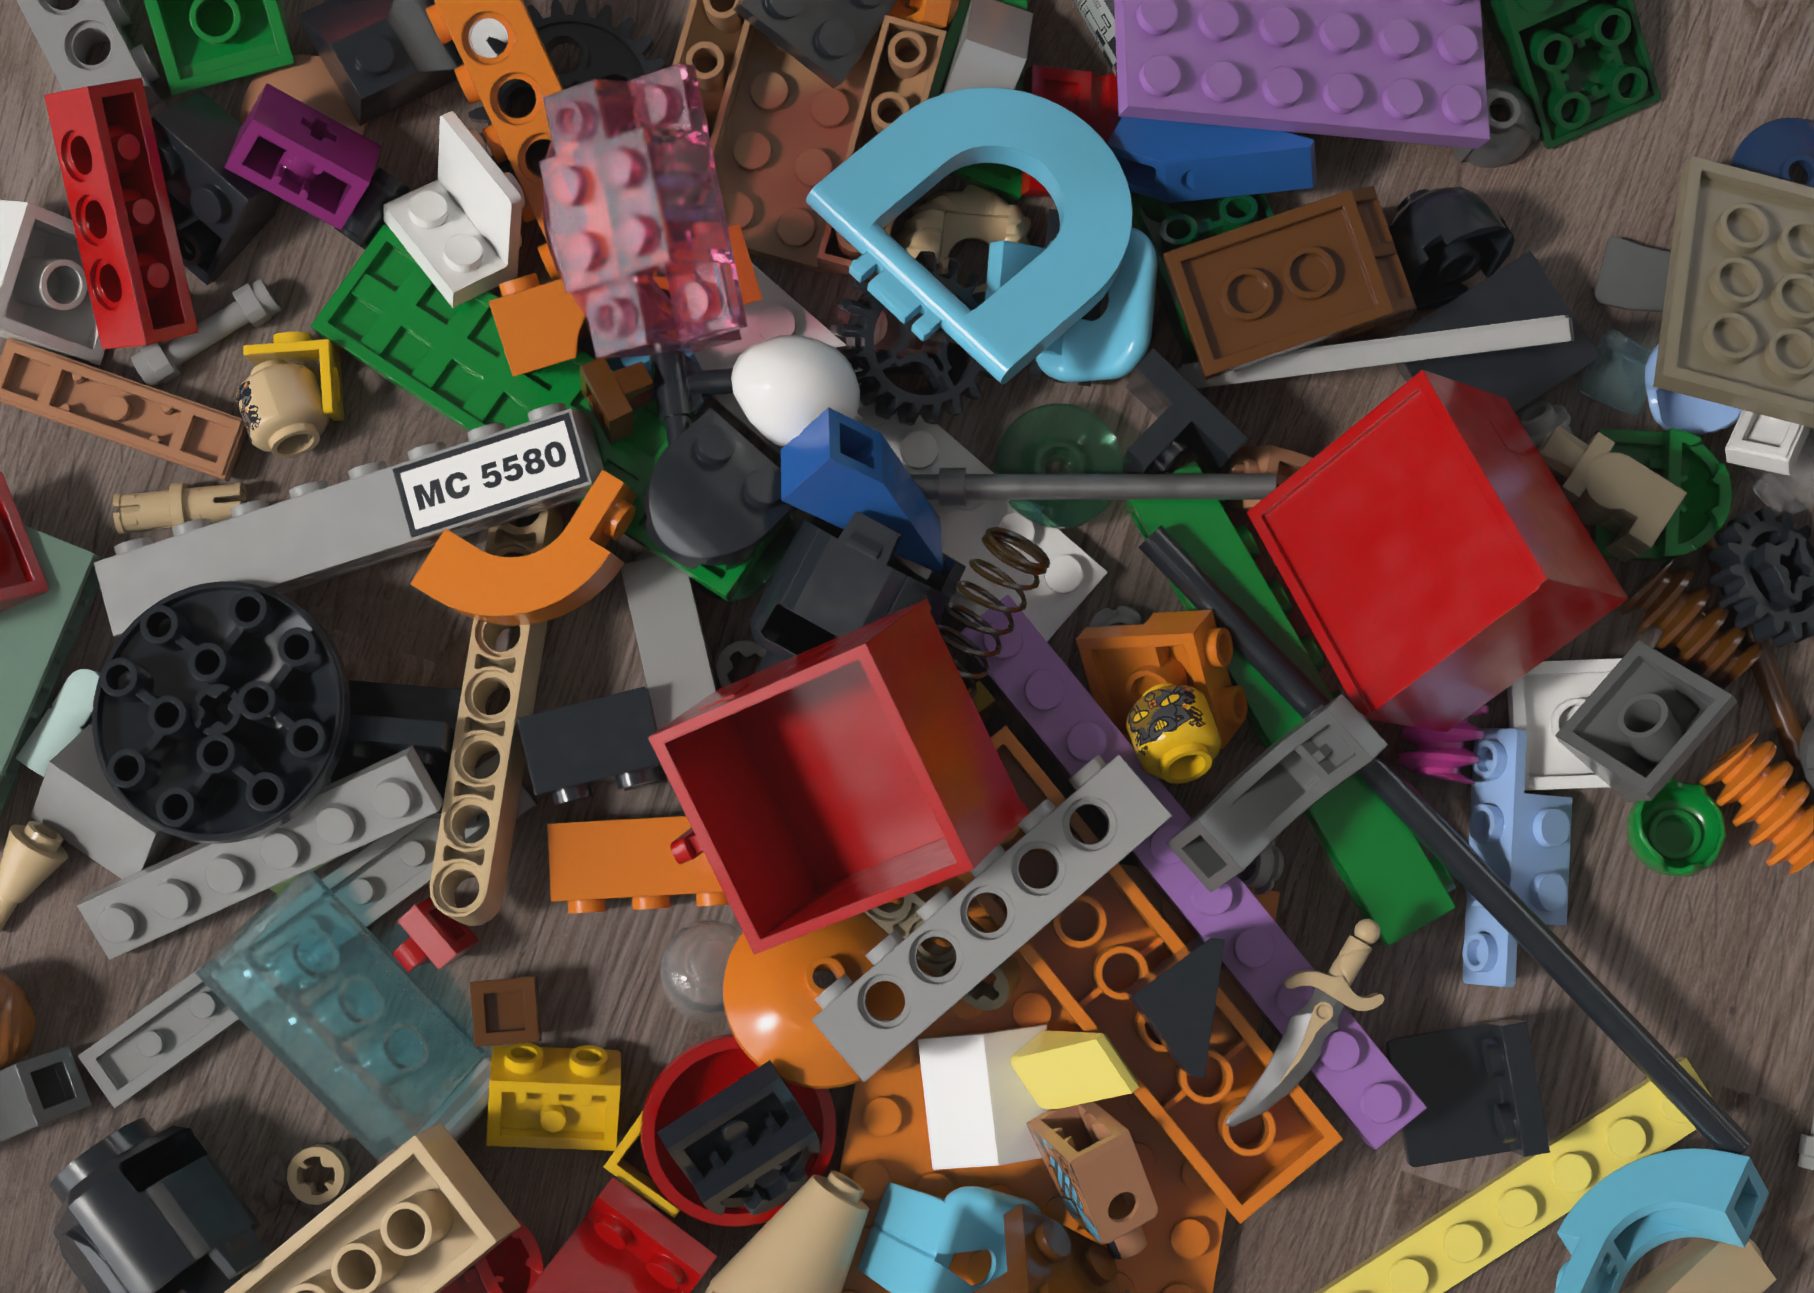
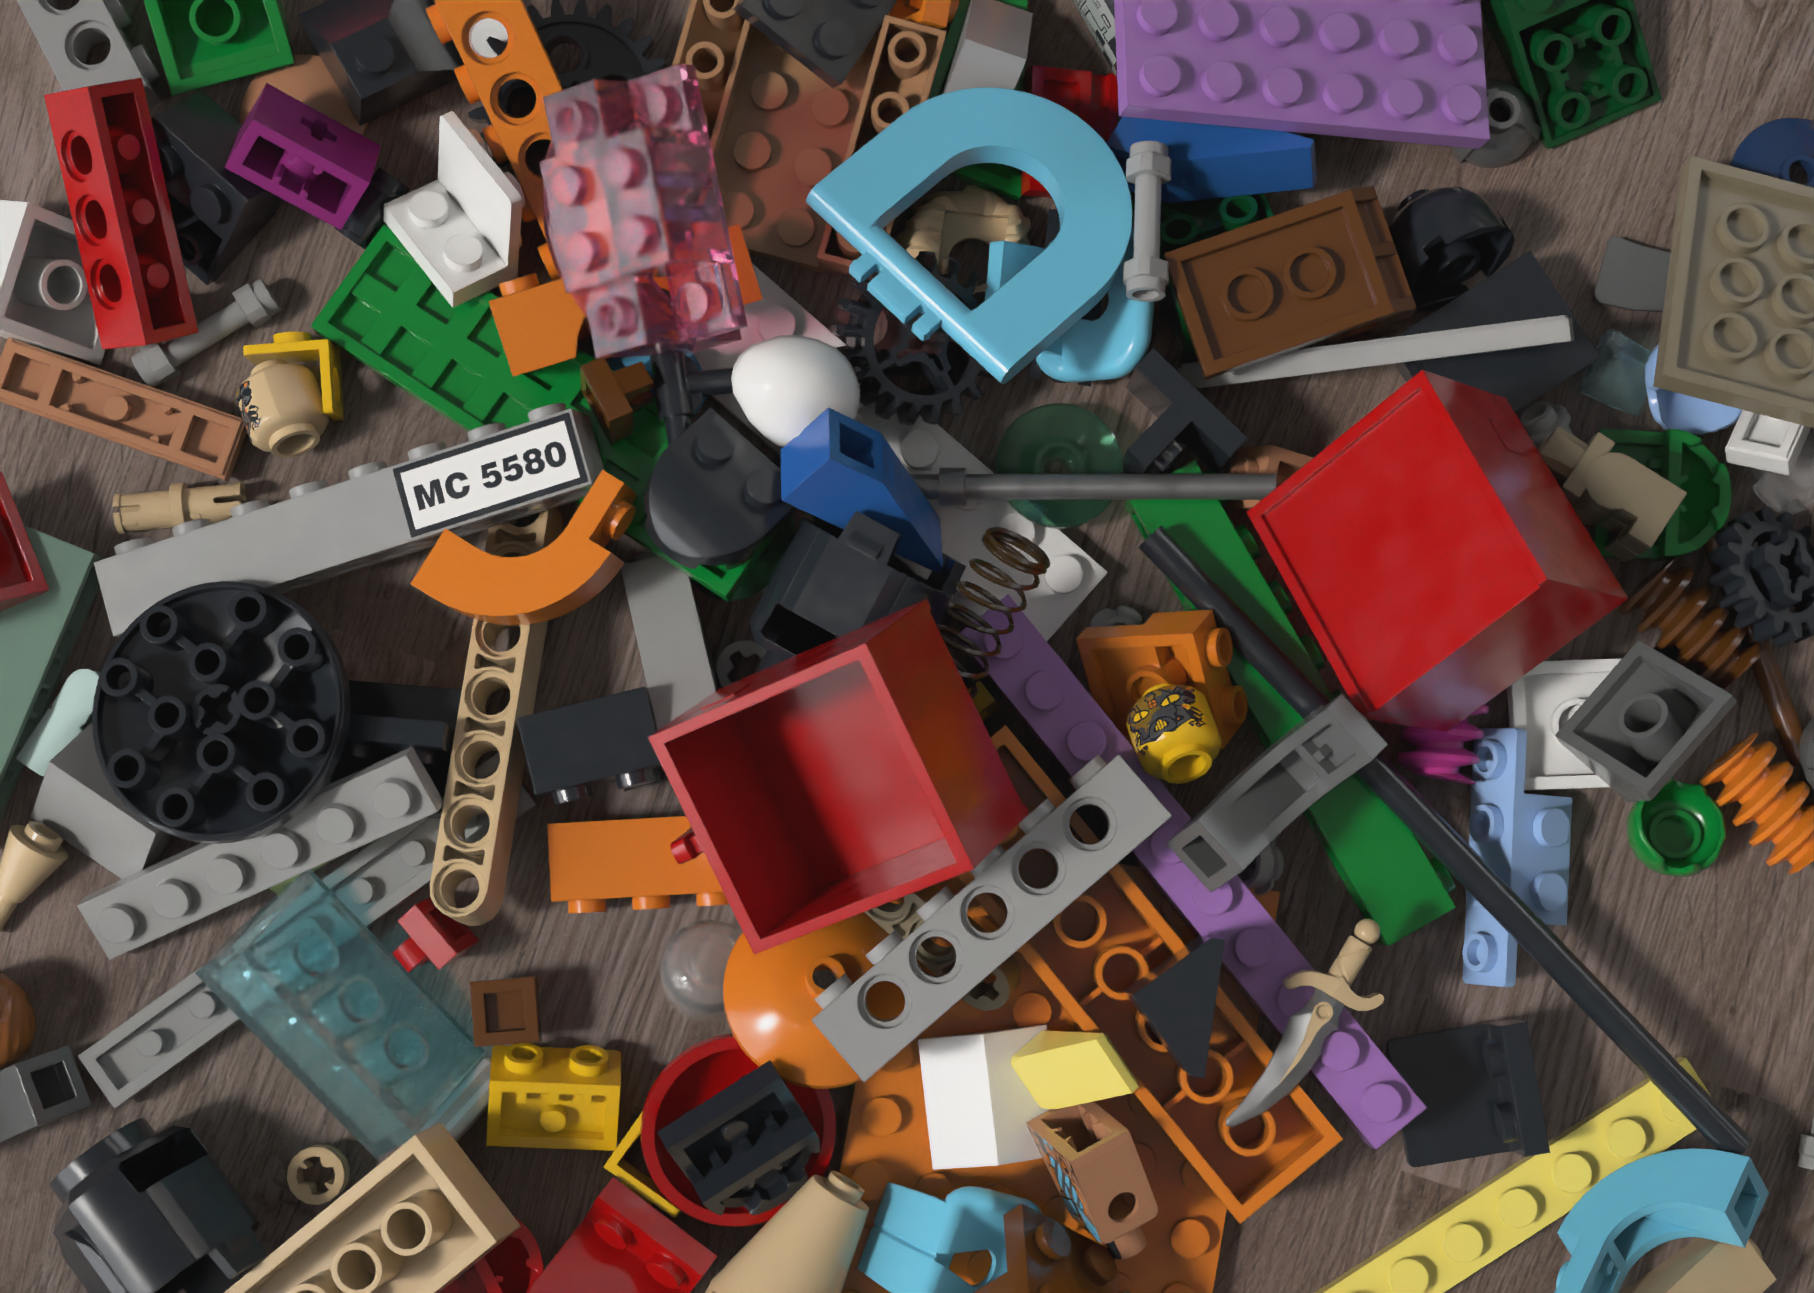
(1147, 273): none -> light grey bar

